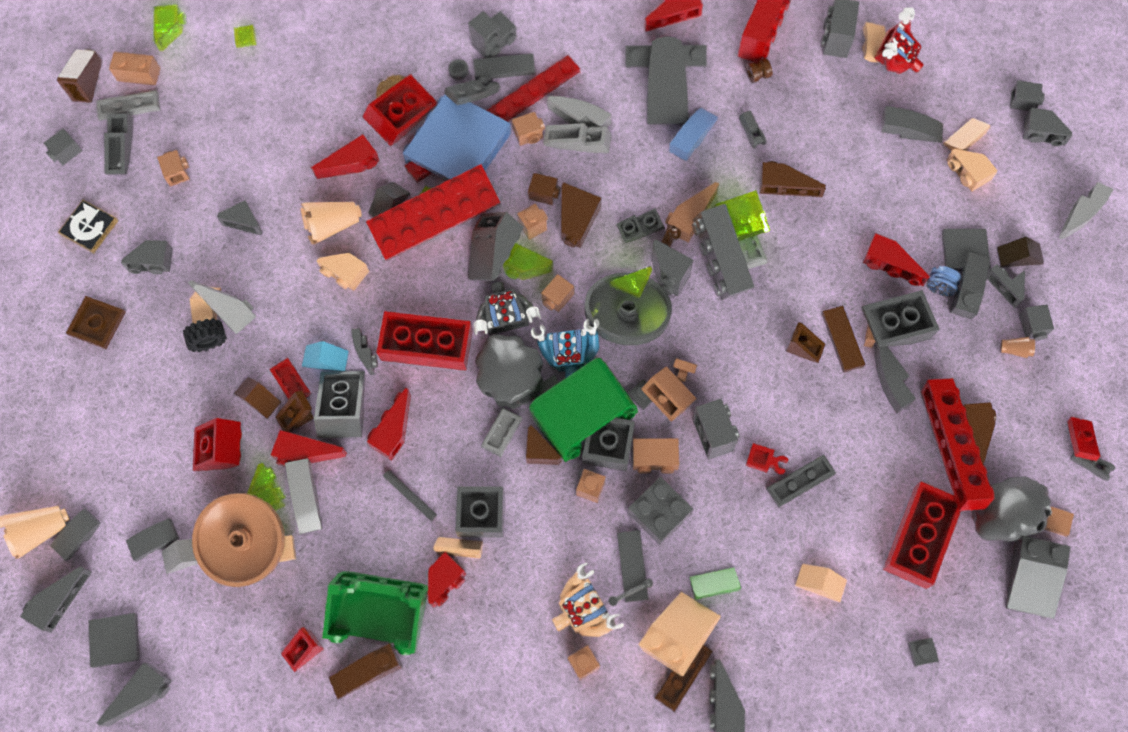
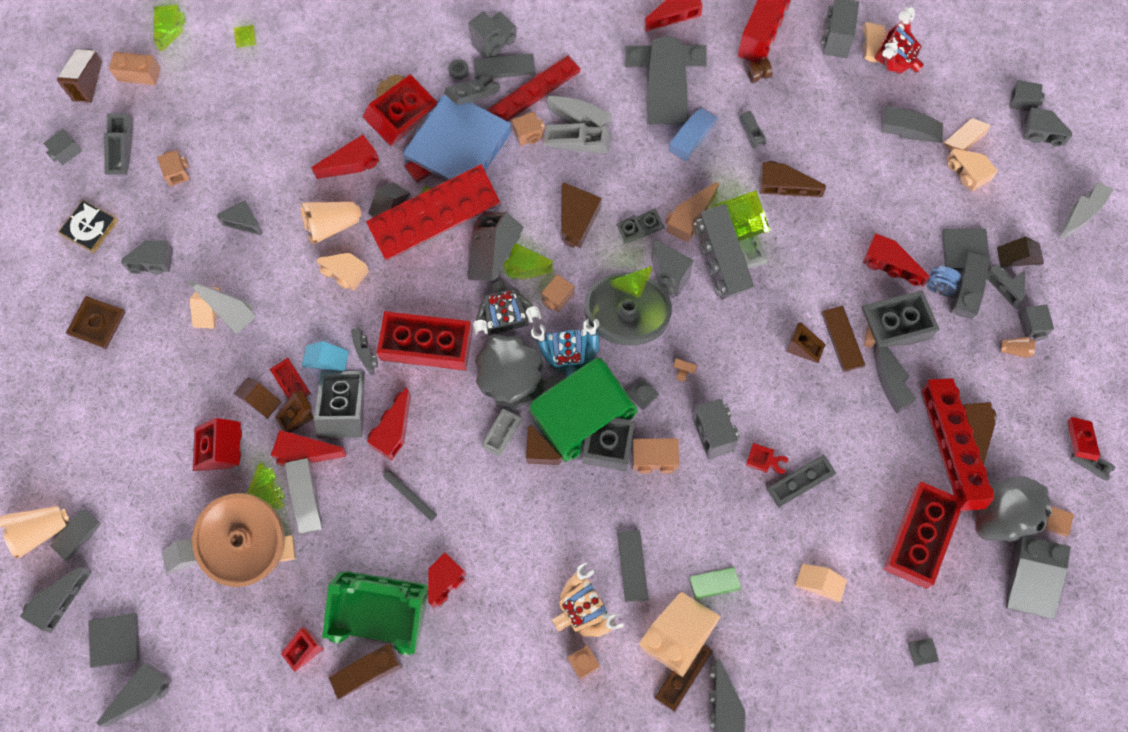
(129, 104): light grey tile -> none
(151, 539): dark grey slope -> none
(204, 335): black tyre -> none
(459, 547): light nougat slope -> none
(480, 511): dark grey brick -> none
(533, 221): nougat brick -> none
(543, 189): reddish brown brick -> none
(590, 486): nougat brick -> none
(614, 600): dark grey hinge -> none
(660, 510): dark grey brick -> none
(668, 393): nougat brick -> none
(671, 234): reddish brown arm -> none

